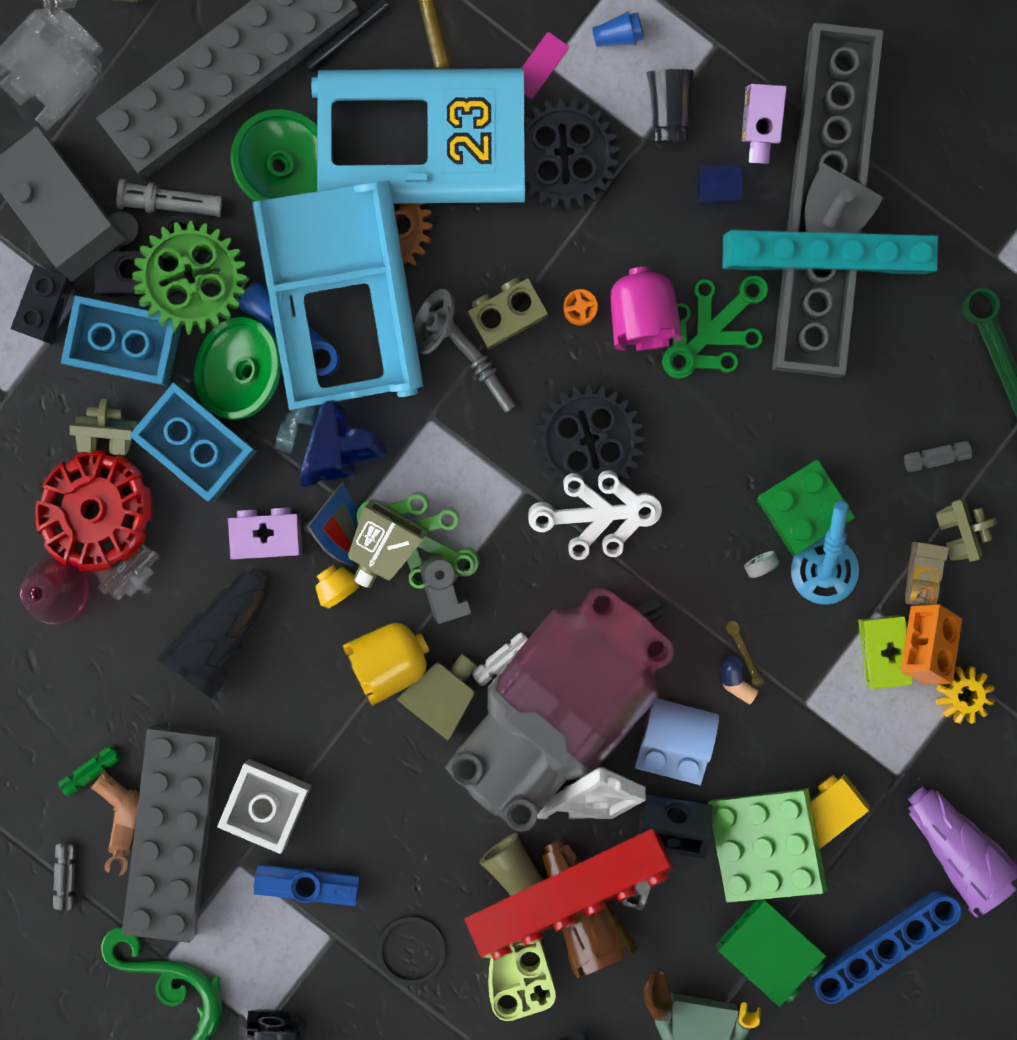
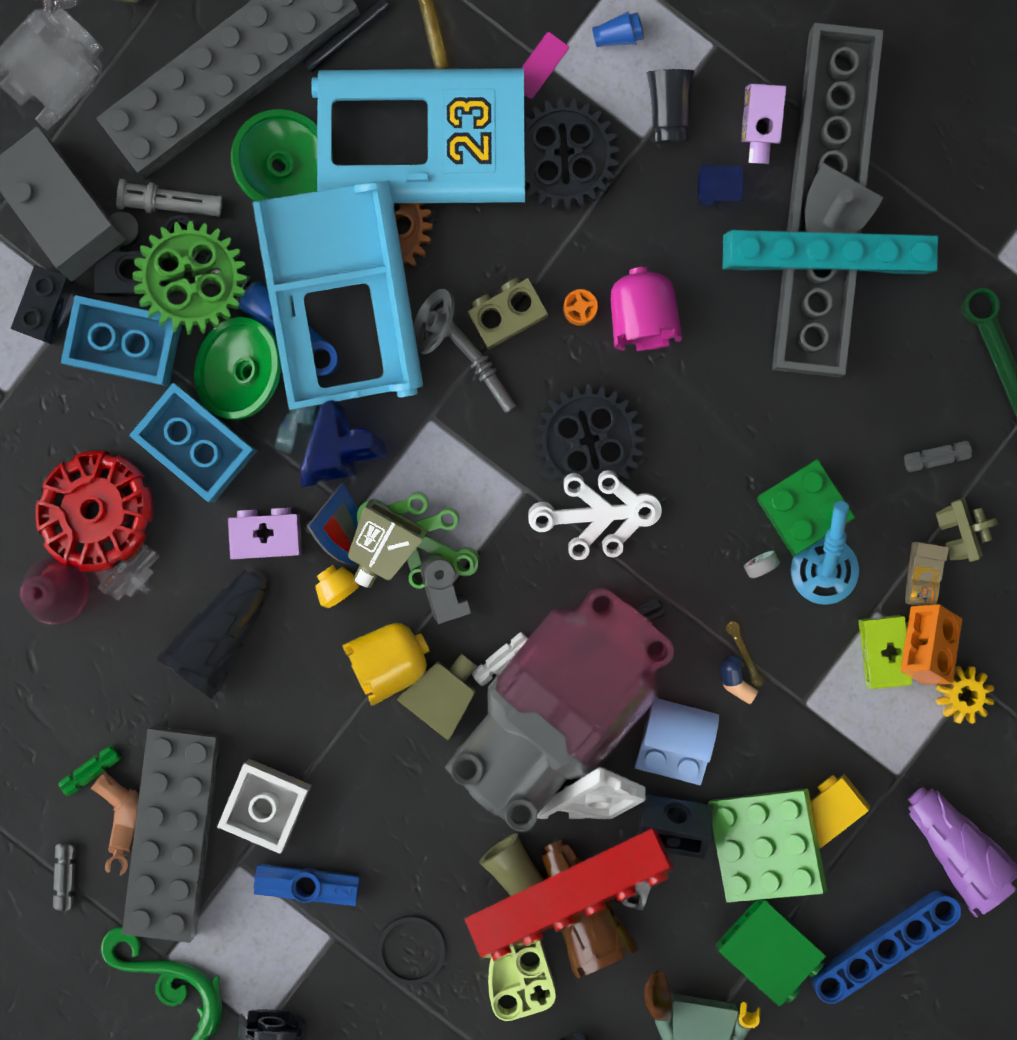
(103, 423): olive hips -> none
(710, 331): green plant -> none

